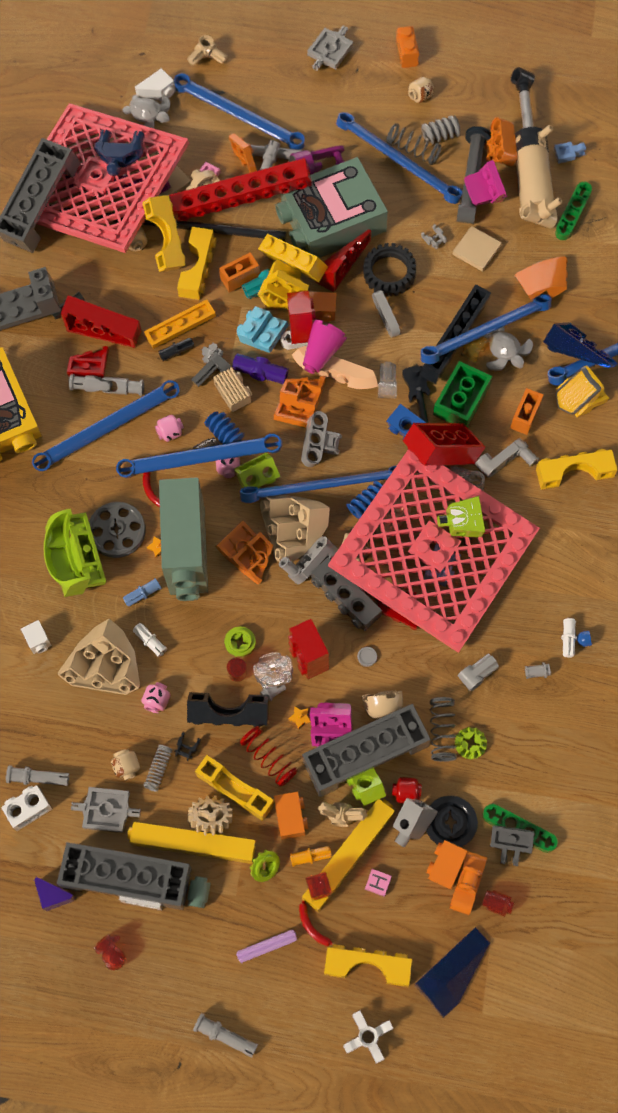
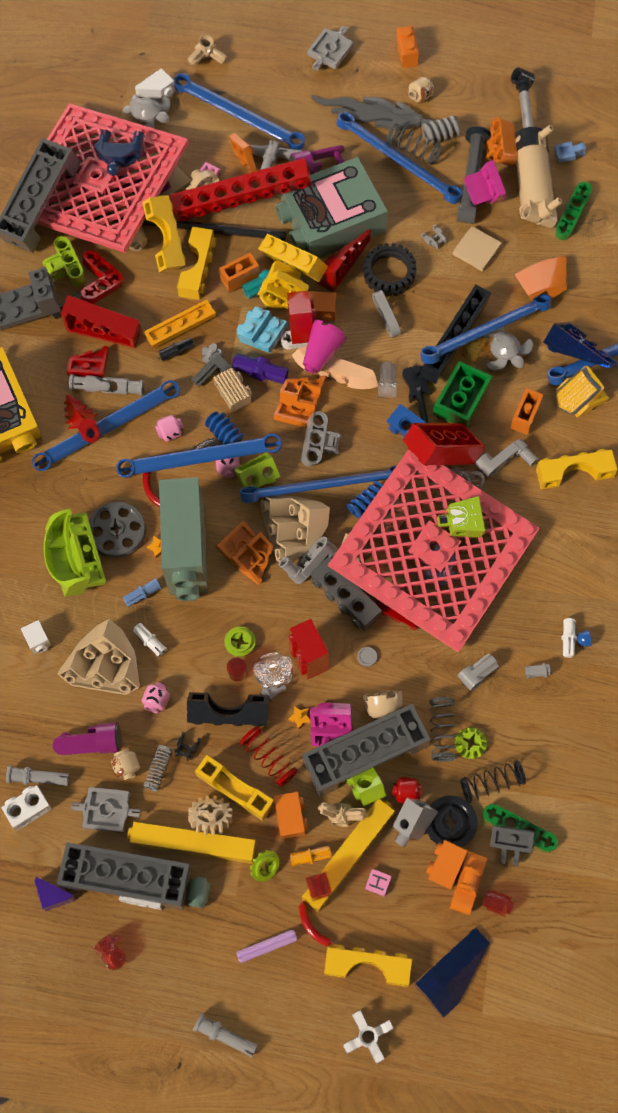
(61, 263): none -> lime piece
(81, 418): none -> red plant
(100, 738): none -> magenta piece
(105, 278): none -> red beam
(380, 111): none -> dark grey piece
(521, 780): none -> black piece

